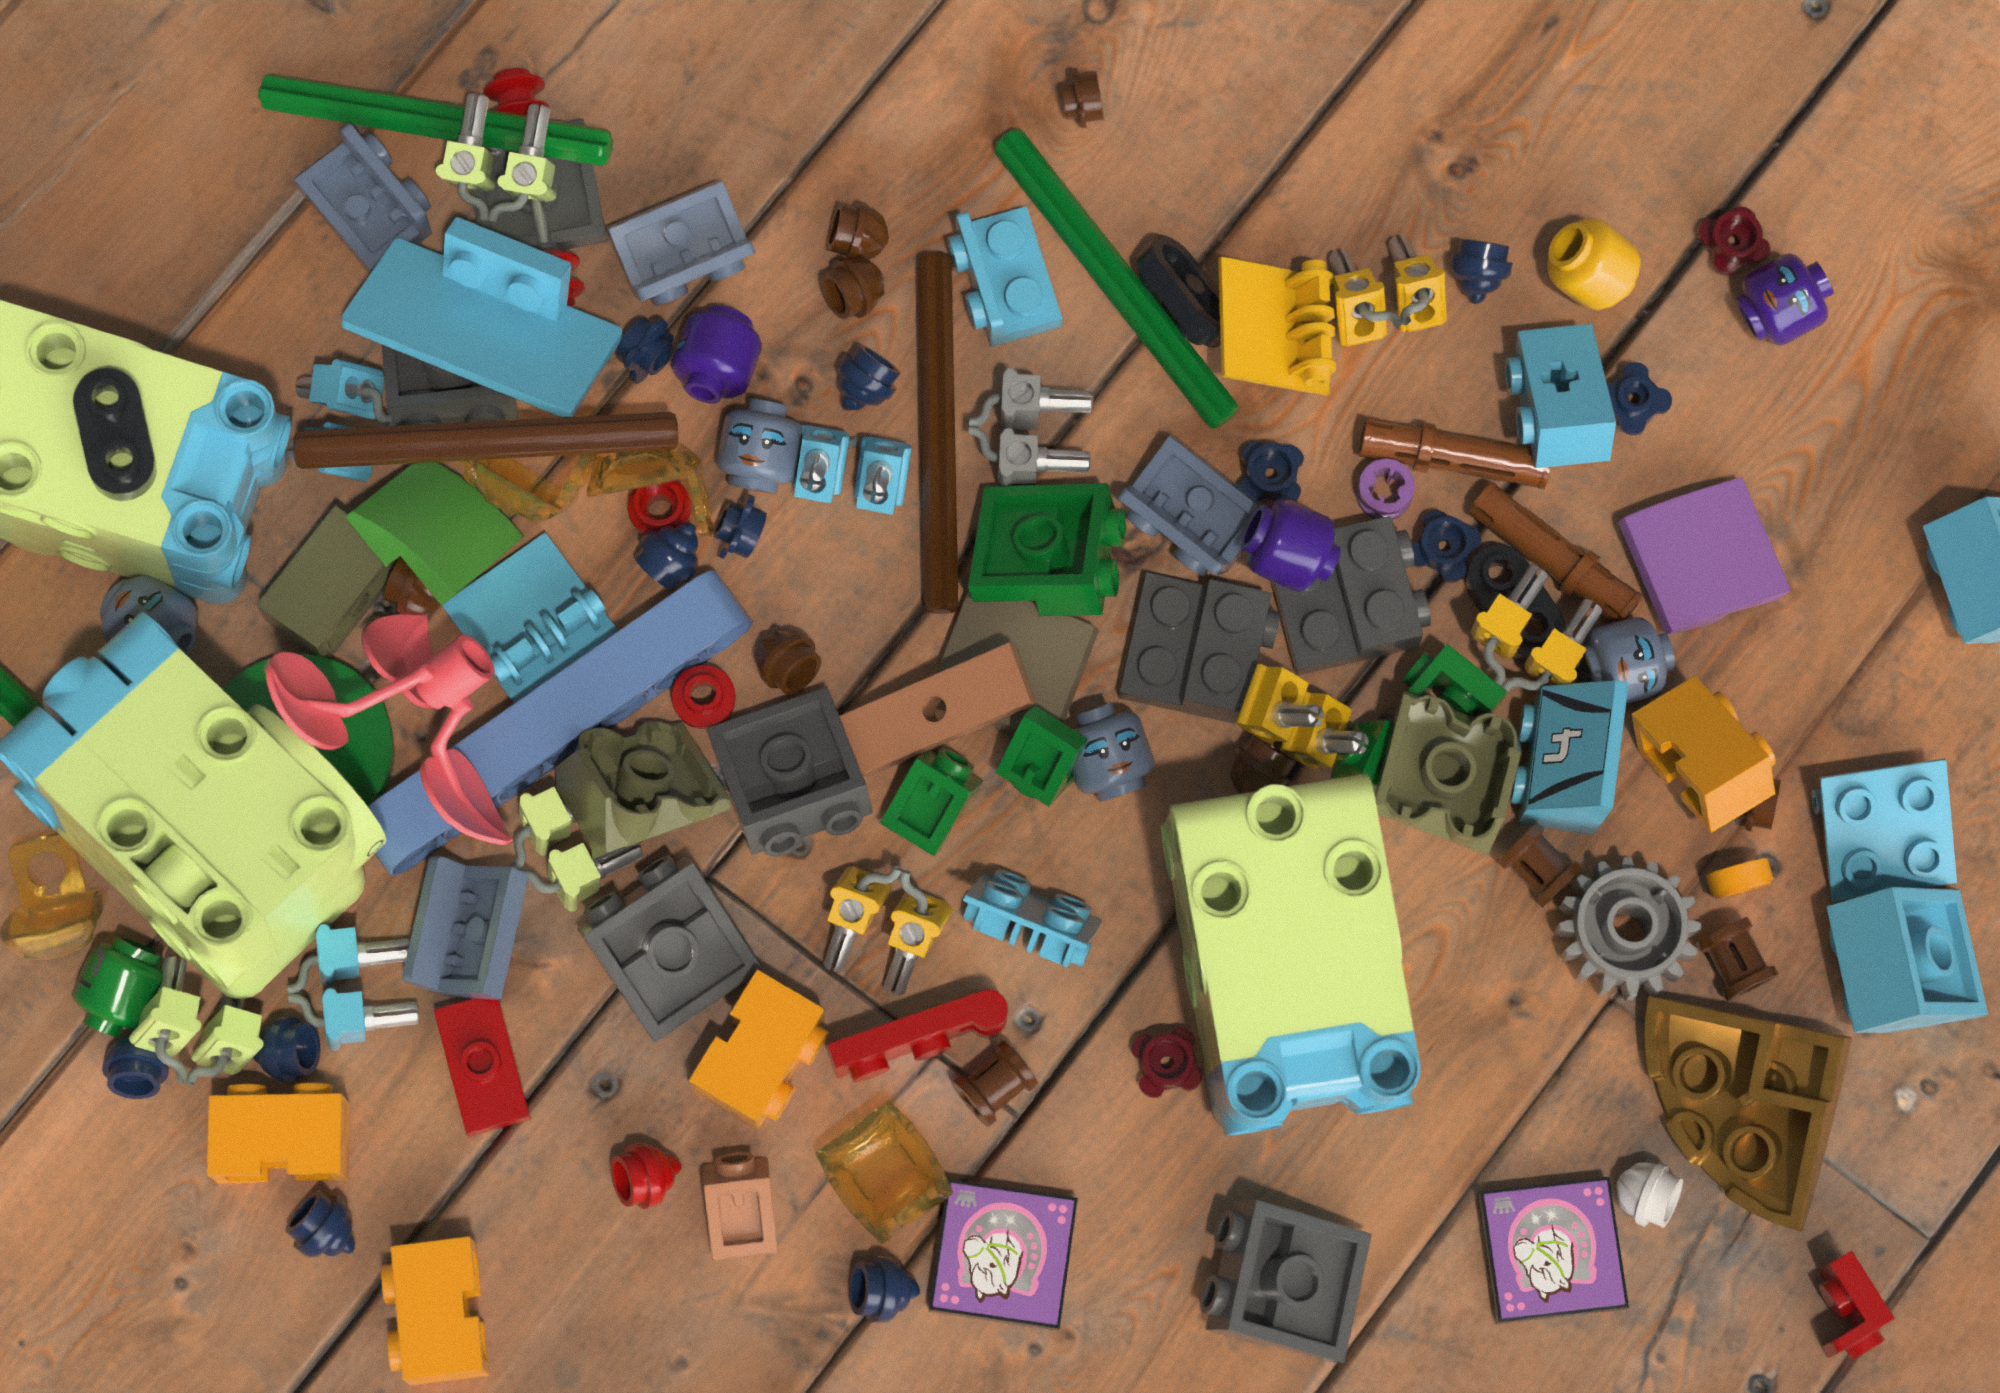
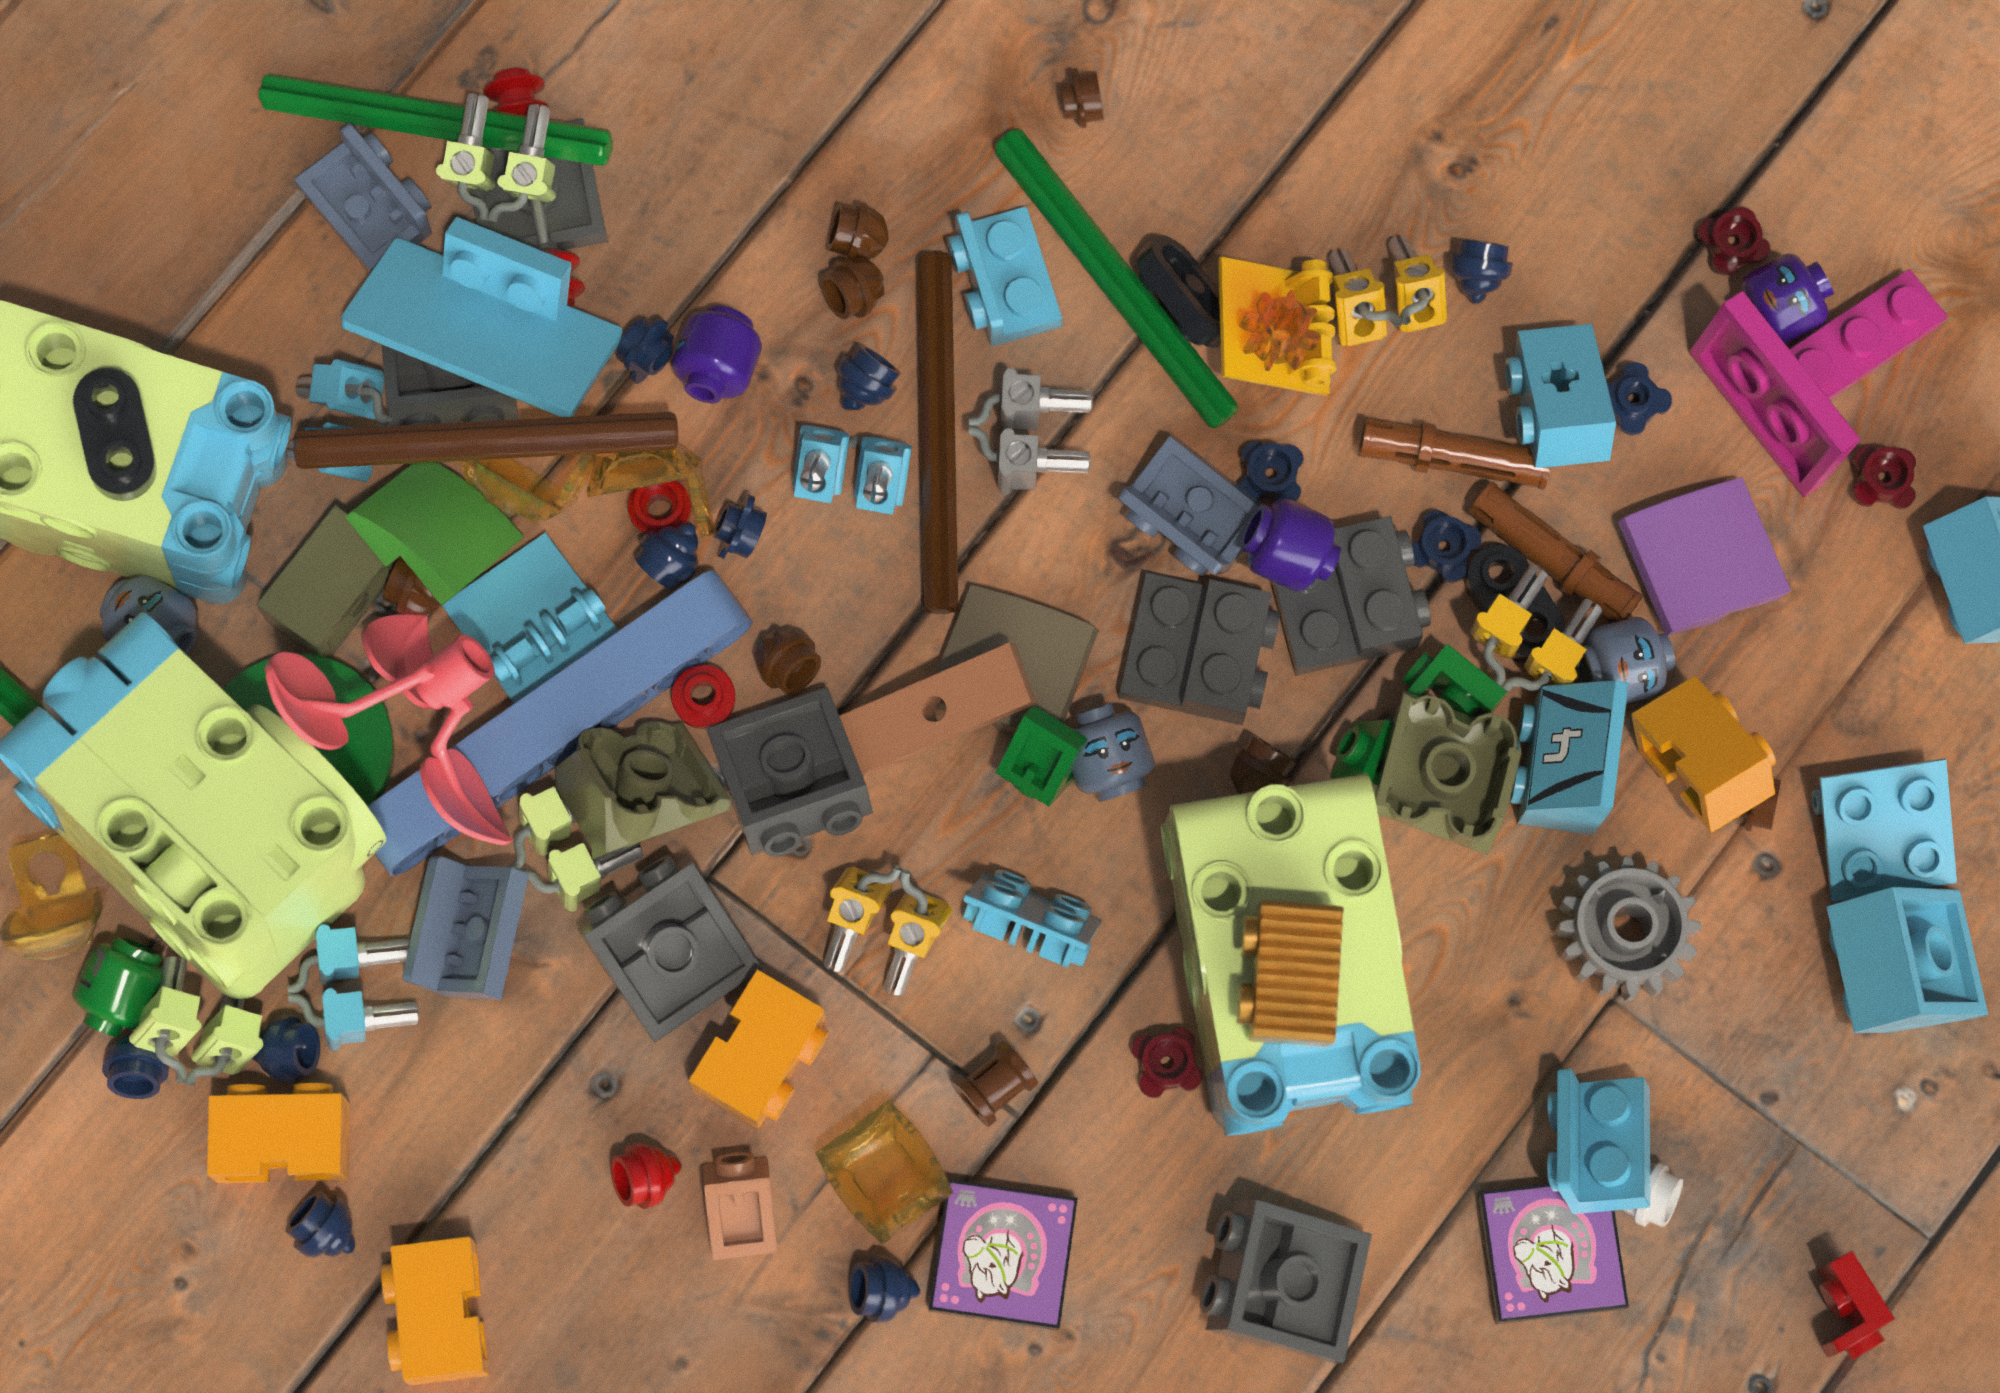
(482, 1065): red plate -> none
(681, 243): sand blue bracket -> none
(760, 447): sand blue head -> none
(921, 1034): red plate -> none
(932, 799): green bracket -> none
(1048, 547): green plate -> none
(1282, 315): none -> clear orange gear
(1292, 973): none -> pearl gold brick
(1305, 722): yellow piece -> none
(1392, 470): medium lavender bush -> none
(1540, 864): reddish brown bush -> none
(1593, 263): yellow head -> none
(1600, 1143): none -> medium azure bracket
(1737, 936): reddish brown bush -> none
(1740, 878): light orange tile -> none
(1747, 1101): pearl gold brick -> none
(1789, 392): none -> dark pink piece
(1897, 464): none -> dark red plate

